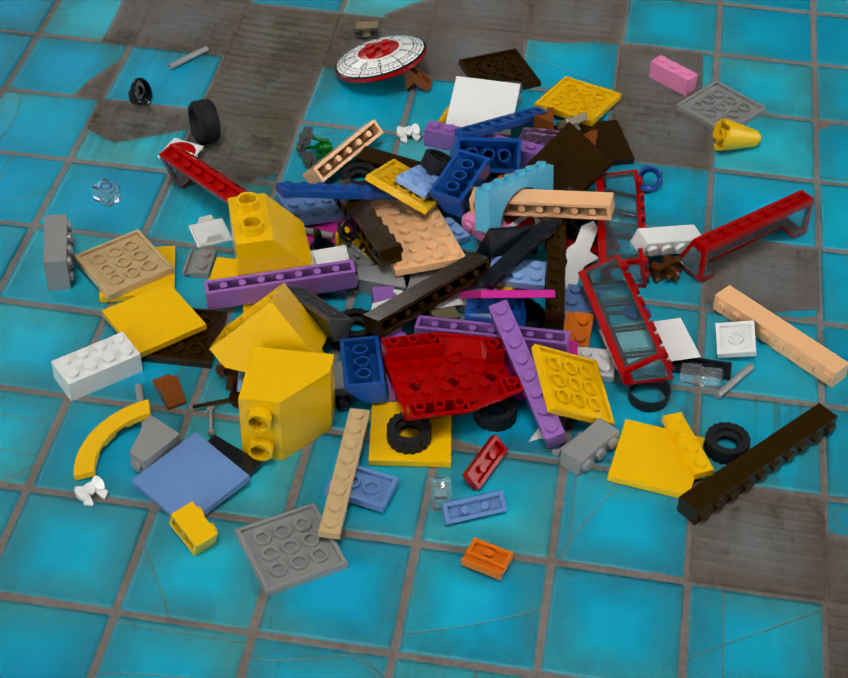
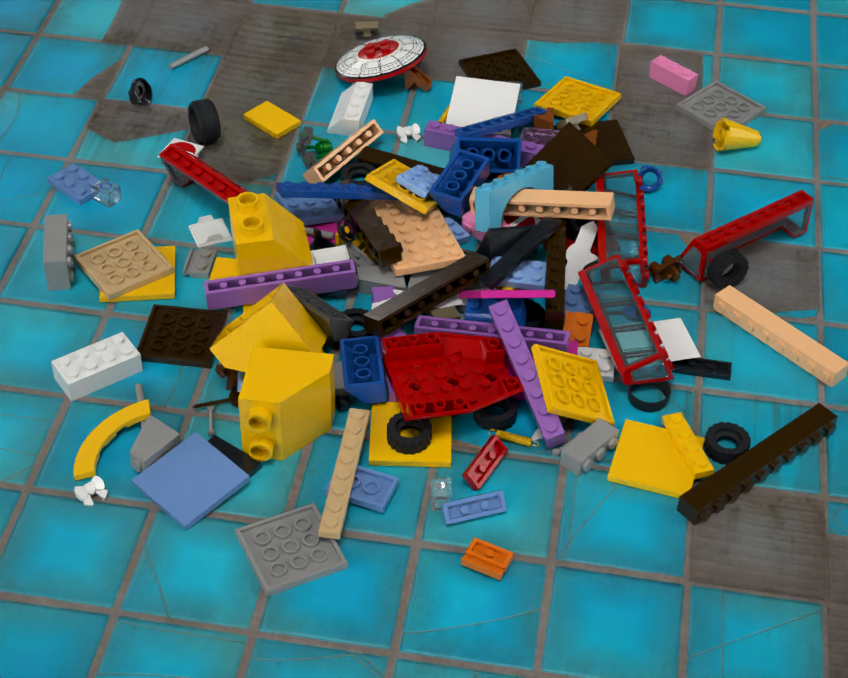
(74, 183): none -> medium blue plate
(154, 319): yellow tile -> none
(170, 391): dark orange slope -> none
(193, 528): yellow brick -> none
(272, 119): none -> yellow tile
(351, 109): none -> white slope
(435, 161): black tyre -> none
(514, 438): none -> yellow piece
(664, 239): white brick -> none
(701, 376): clear slope -> none
(721, 262): none -> black tyre
(734, 381): light grey bar -> none
(735, 339): white plate -> none

